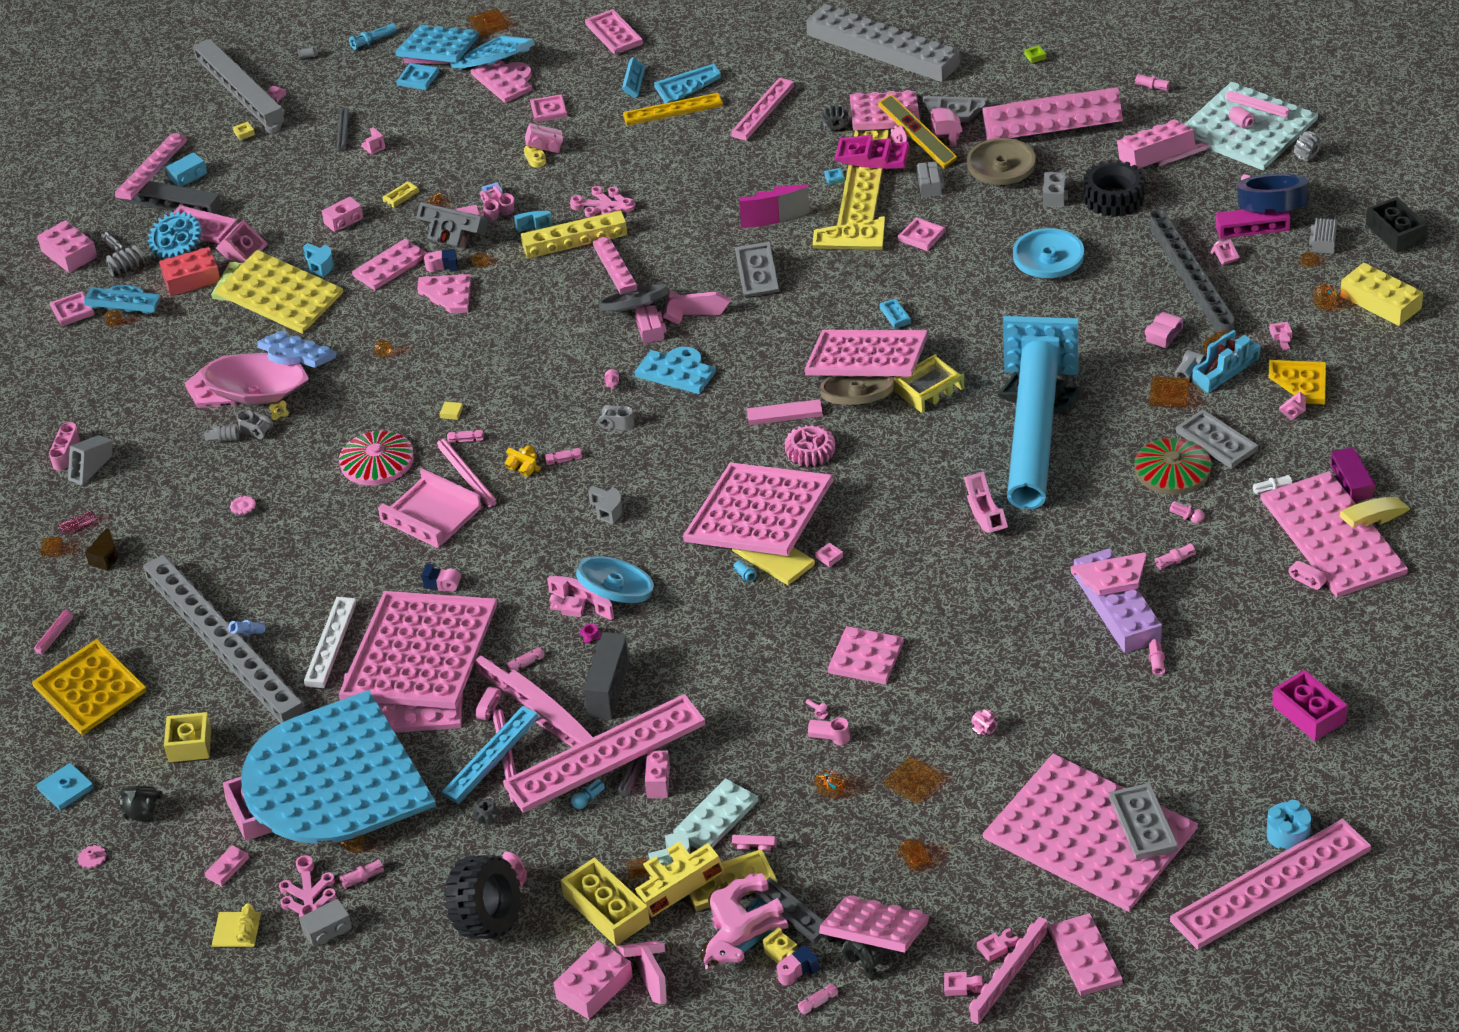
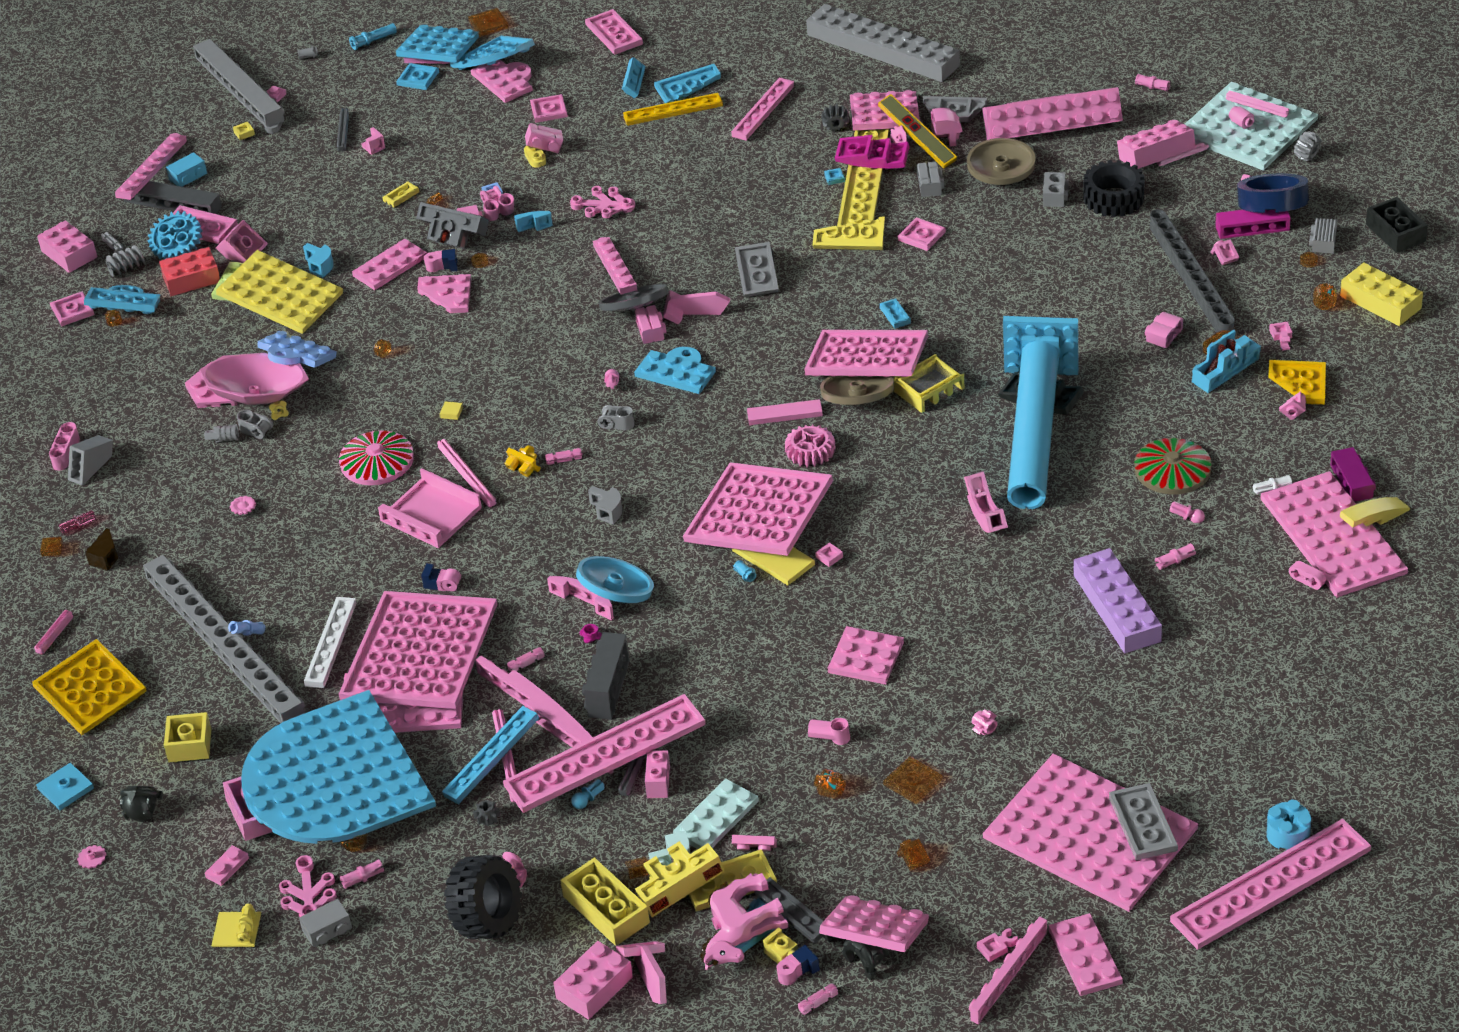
(342, 214): bright pink brick -> none
(465, 436): bright pink axle -> none
(488, 703): bright pink beam -> none
(570, 606): bright pink plate -> none
(573, 234): light yellow brick -> none
(774, 206): dark pink slope -> none
(820, 710): bright pink hand -> none
(958, 983): bright pink plate -> none
(1035, 54): lime plate -> none
(1048, 253): medium azure dish -> none
(1112, 574): bright pink wing -> none
(1156, 657): bright pink axle -> none
(1169, 392): clear orange plate -> none
(1189, 361): light grey piece -> none
(1217, 438): light grey plate -> none
(1309, 705): dark pink brick -> none

